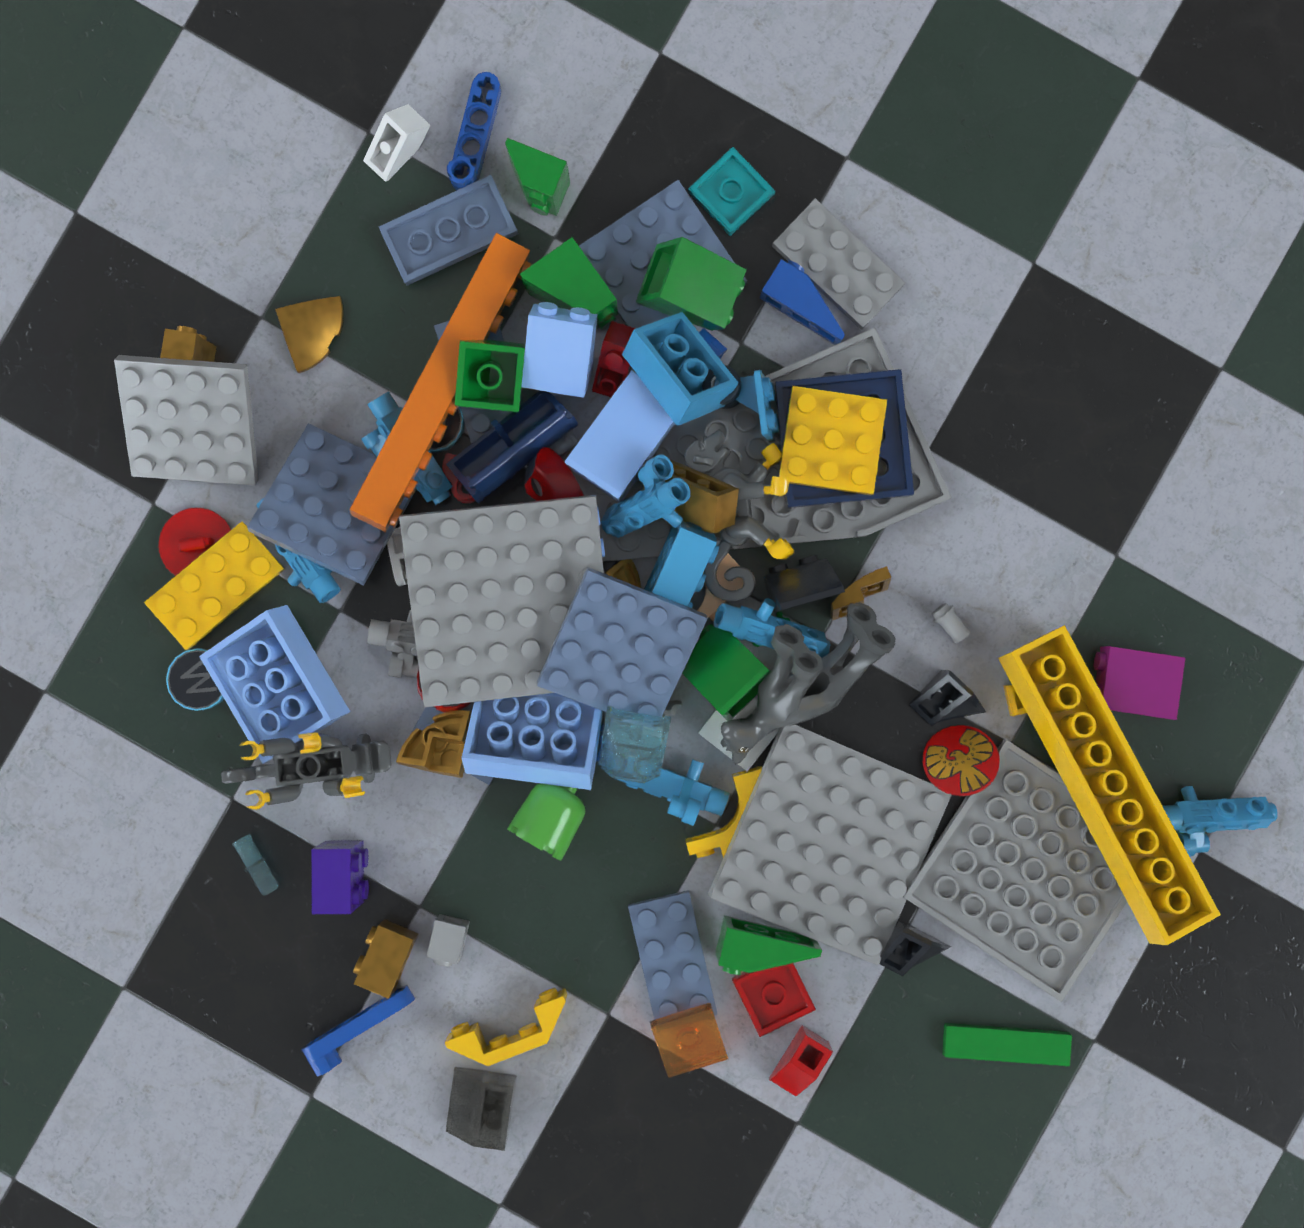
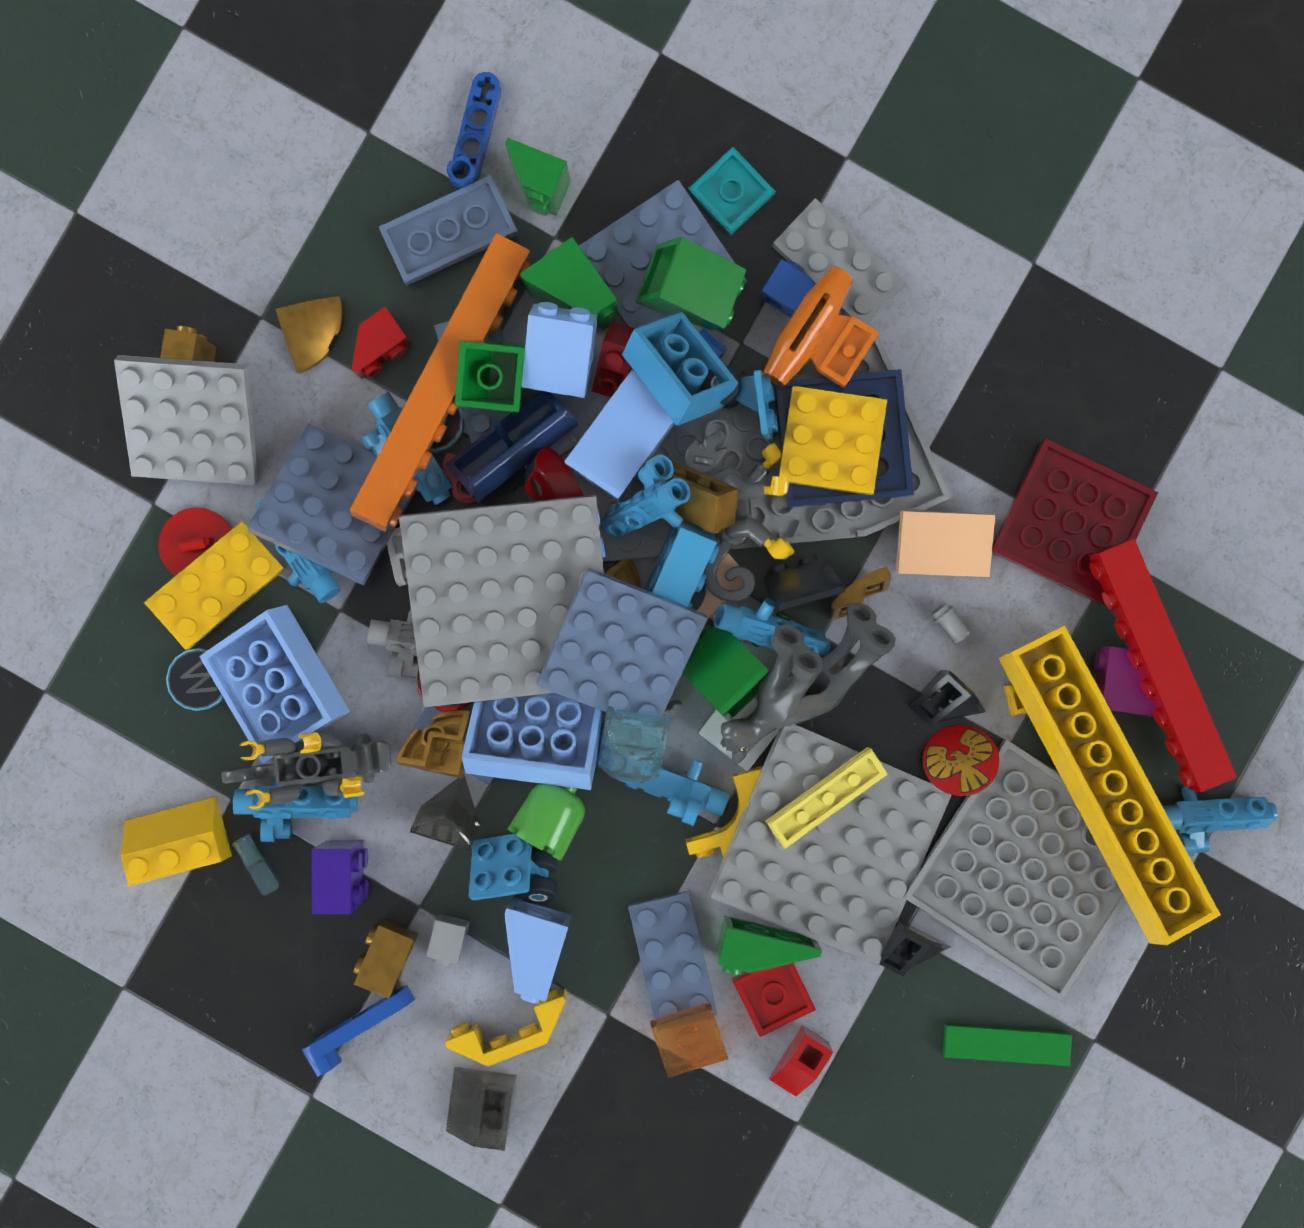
(174, 841): none -> yellow slope
(310, 804): none -> dark azure piece
(377, 342): none -> red slope
(396, 141): white slope -> none
(449, 816): none -> clear smoke slope
(510, 867): none -> dark azure plate
(534, 946): none -> light blue slope
(820, 334): none -> orange plate
(826, 797): none -> light yellow tile
(945, 543): none -> light nougat tile
(1068, 513): none -> dark red plate
(1162, 666): none -> red brick

